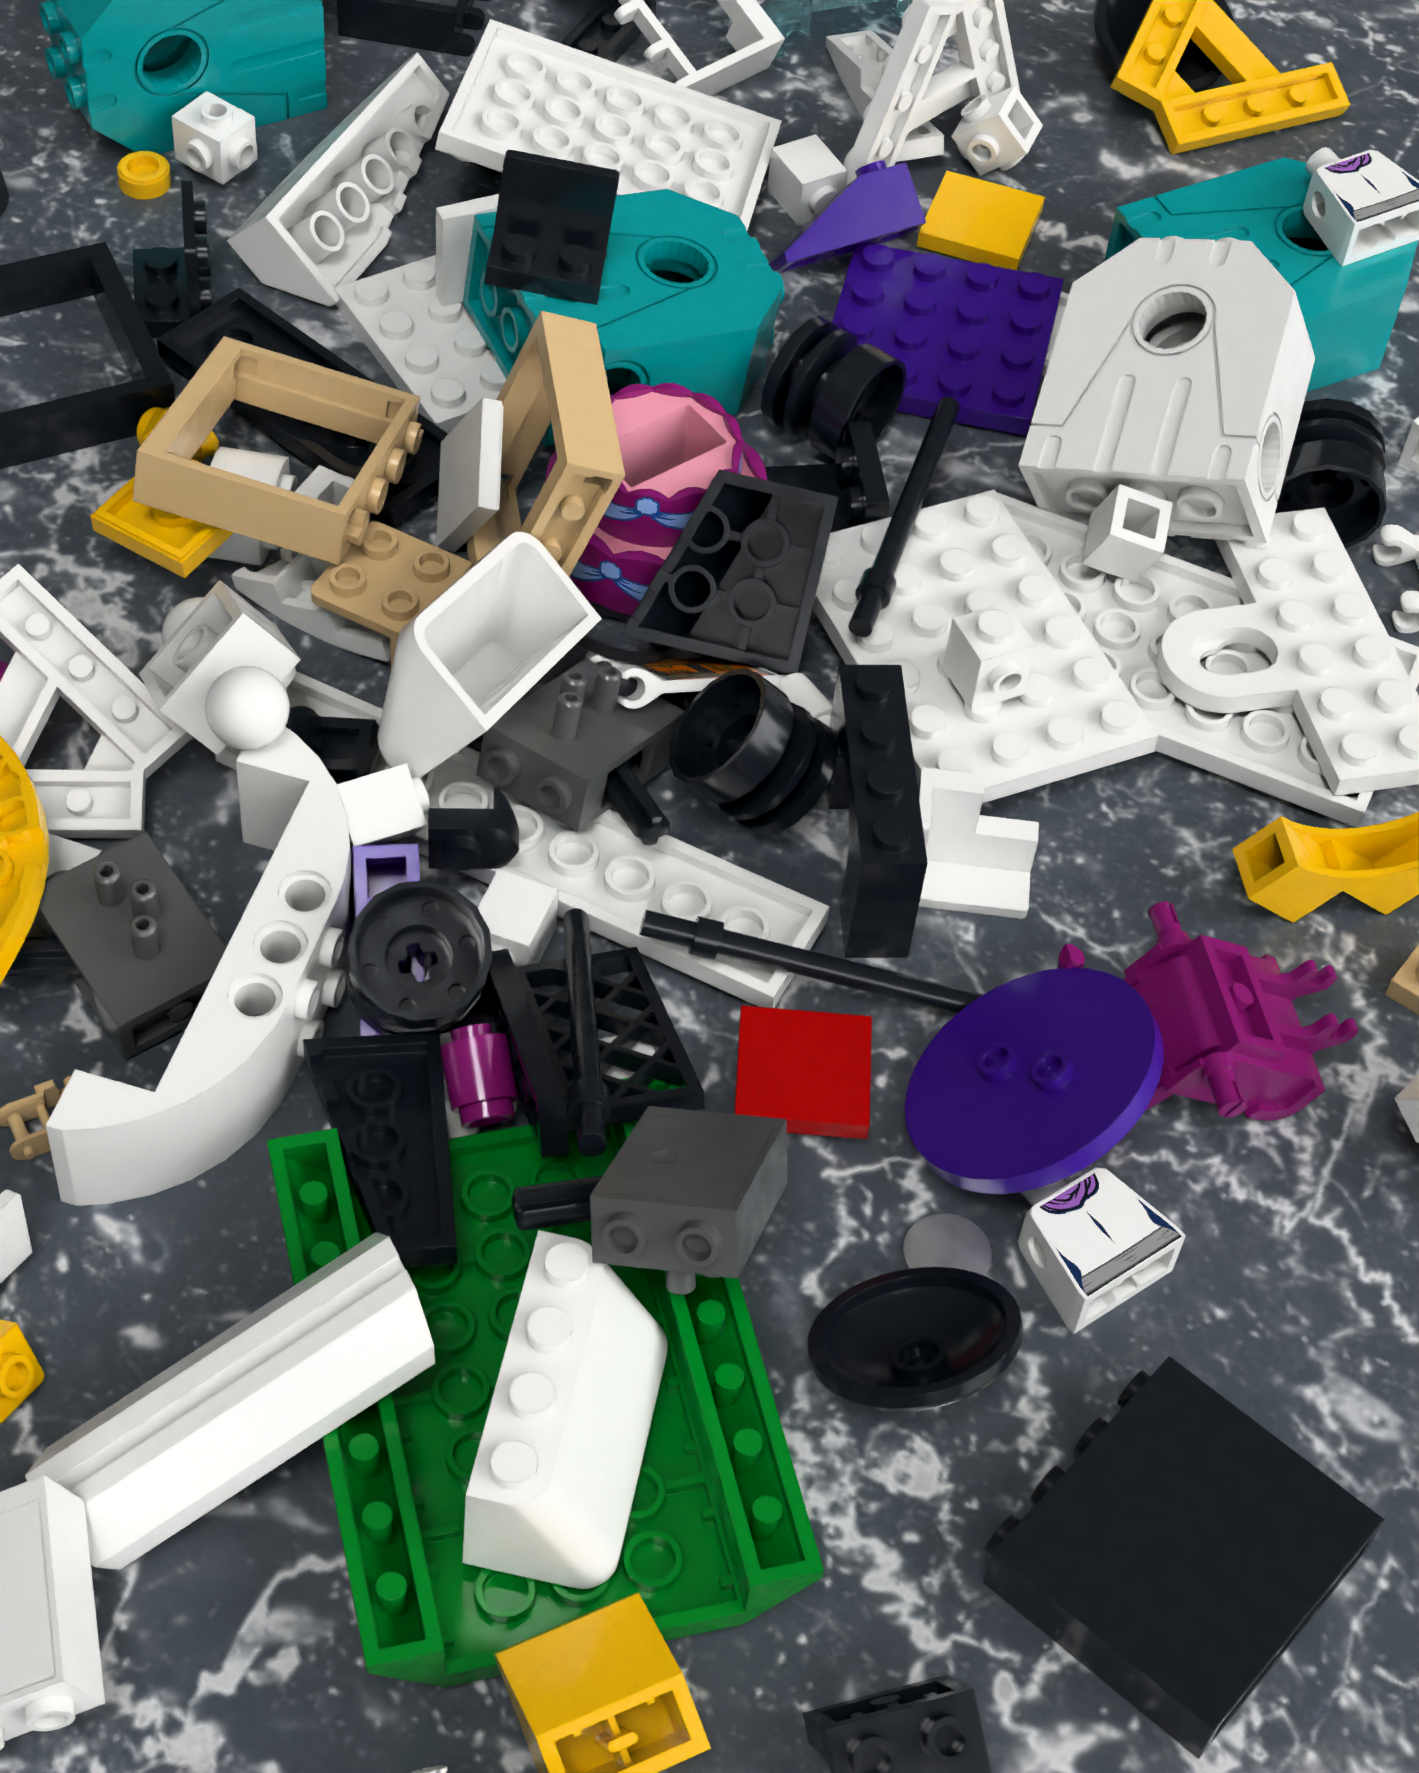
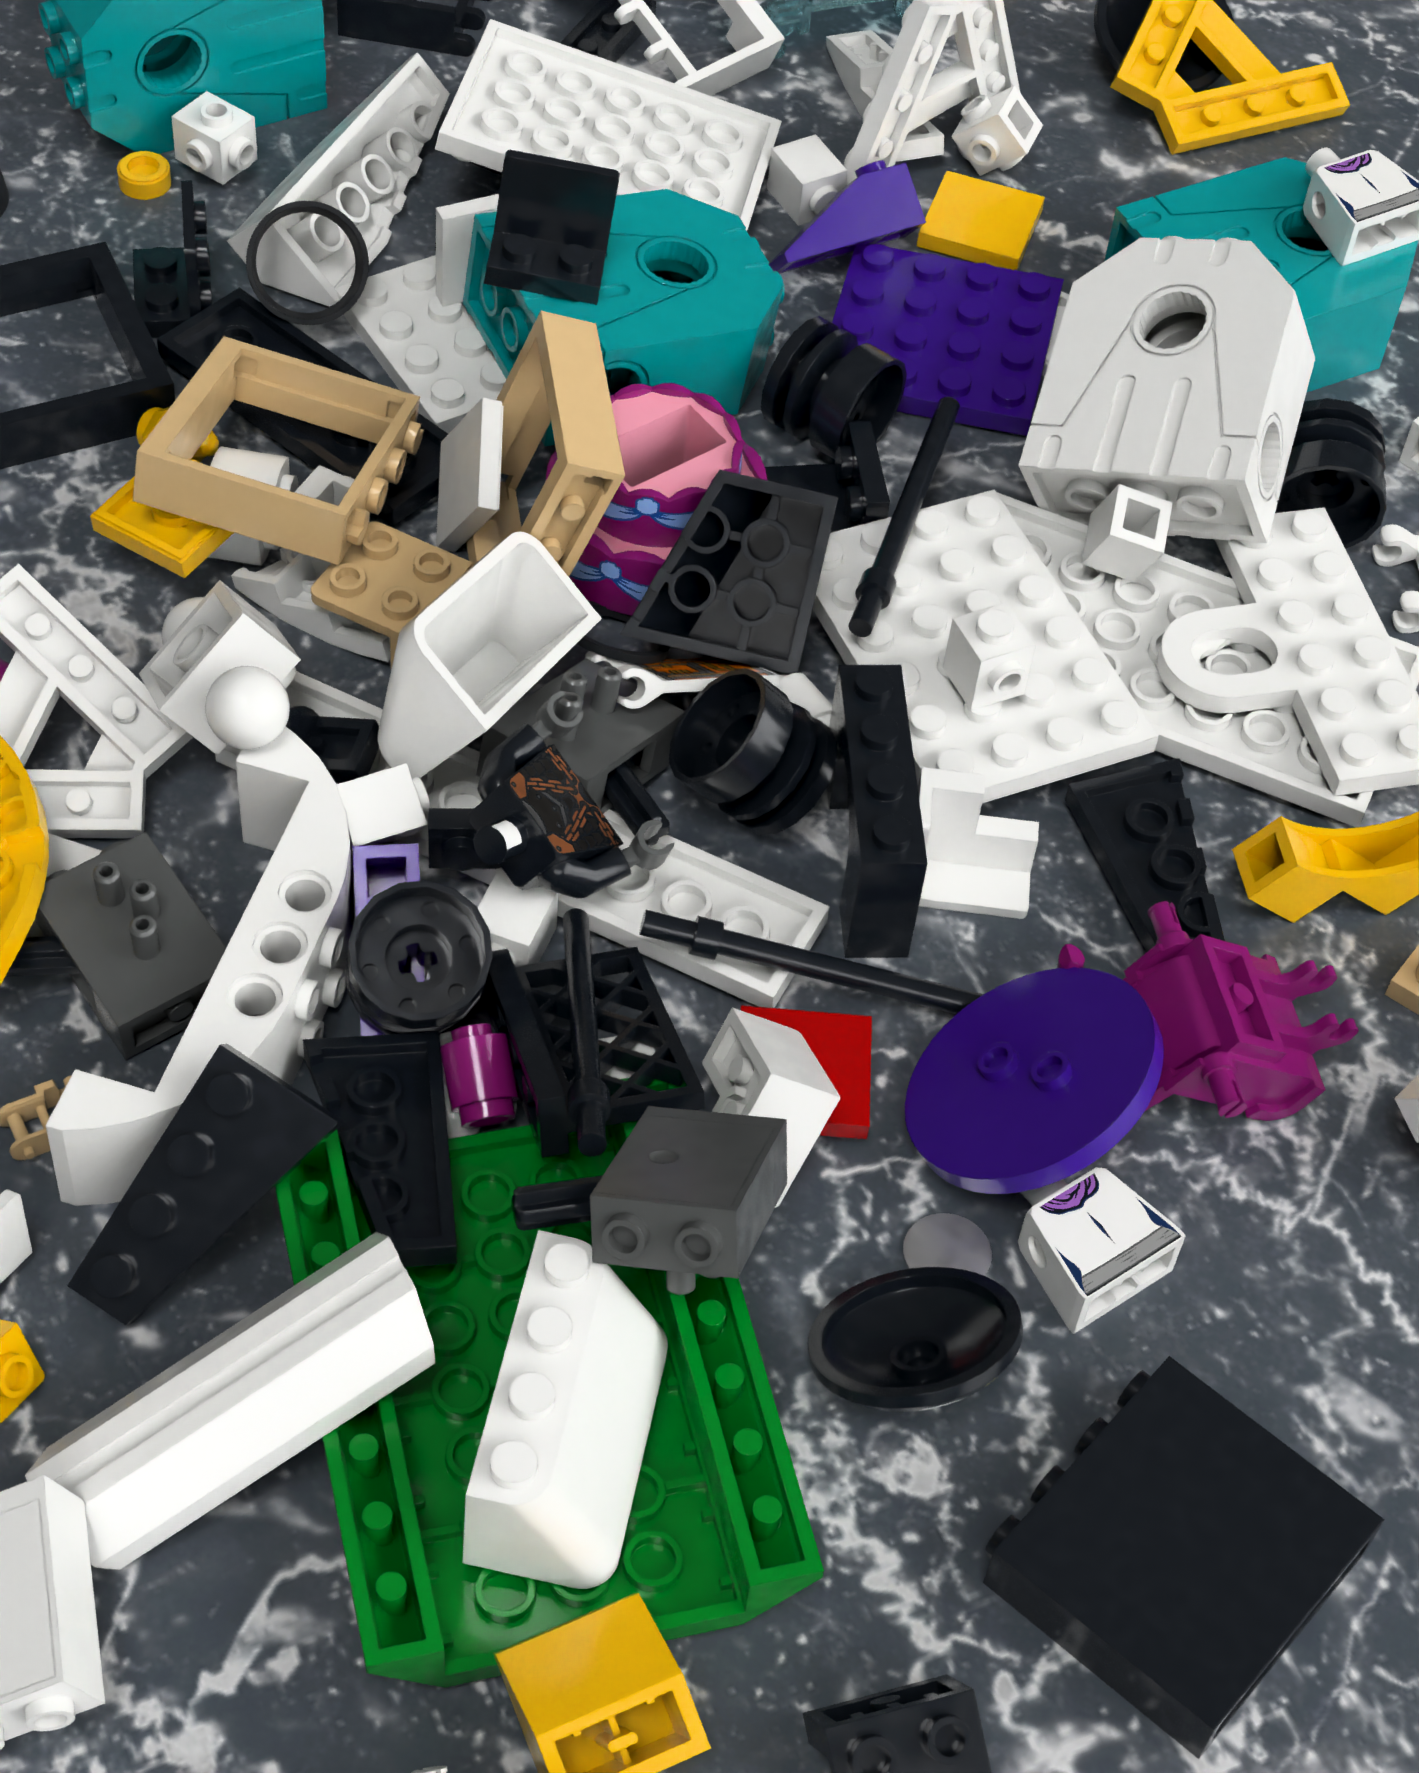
(210, 1167): none -> black wing
(361, 263): none -> black tyre
(545, 822): none -> black torso
(771, 1074): none -> white panel
(1147, 846): none -> black wing

